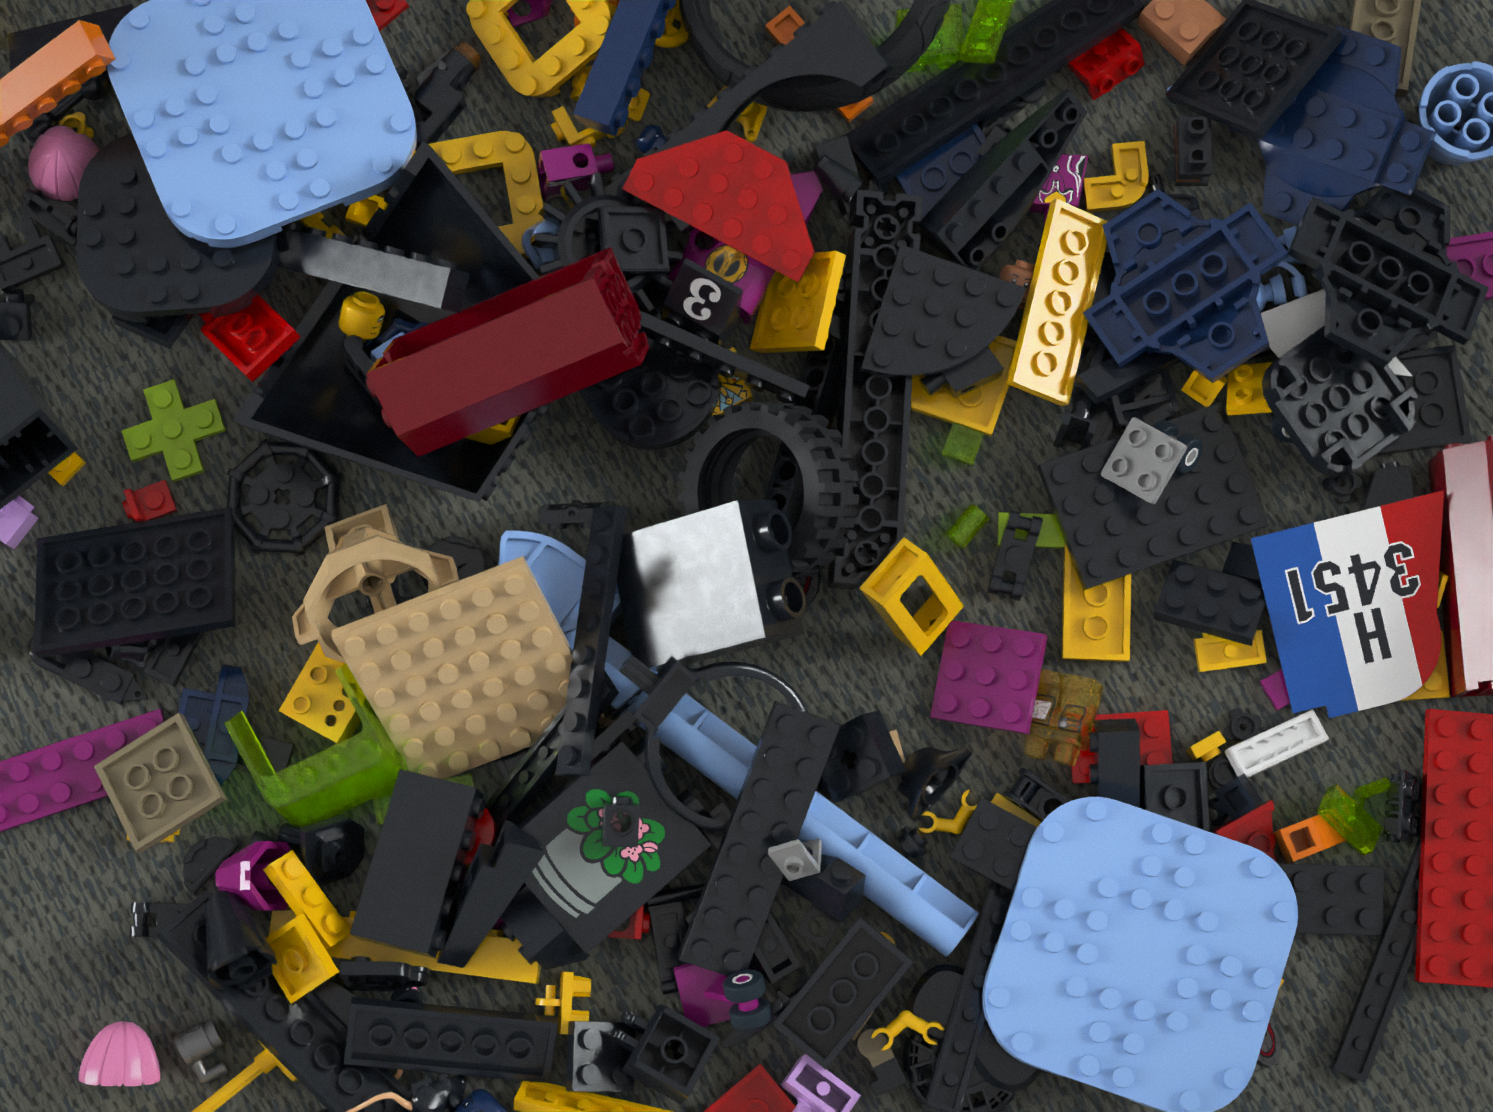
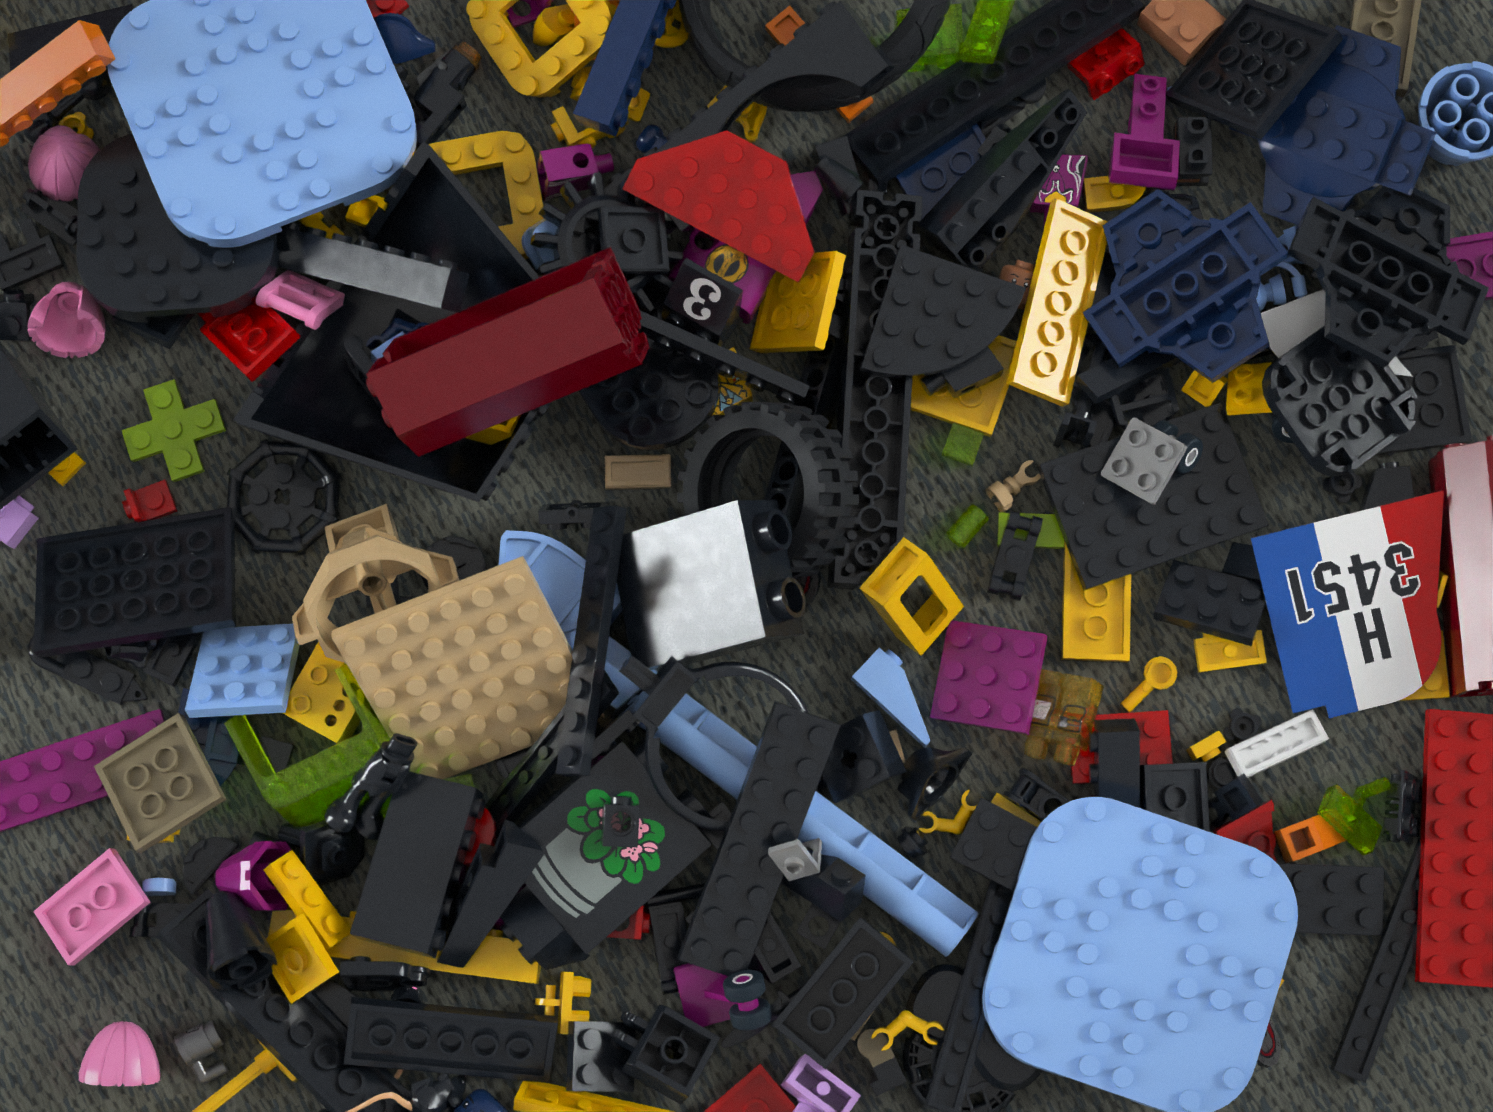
(67, 322): none -> bright pink hair
(91, 907): none -> bright pink plate
(159, 886): none -> light blue tile
(243, 671): none -> light blue plate
(300, 298): none -> bright pink plate
(361, 316): yellow head -> none
(380, 778): none -> black piece
(402, 38): none -> dark blue hat
(553, 25): none -> yellow plate
(638, 471): none -> tan tile
(889, 687): none -> light blue slope
(1011, 486): none -> tan piece
(1143, 153): none -> magenta plate
(1158, 674): none -> yellow plate
(1276, 689): magenta tile -> none

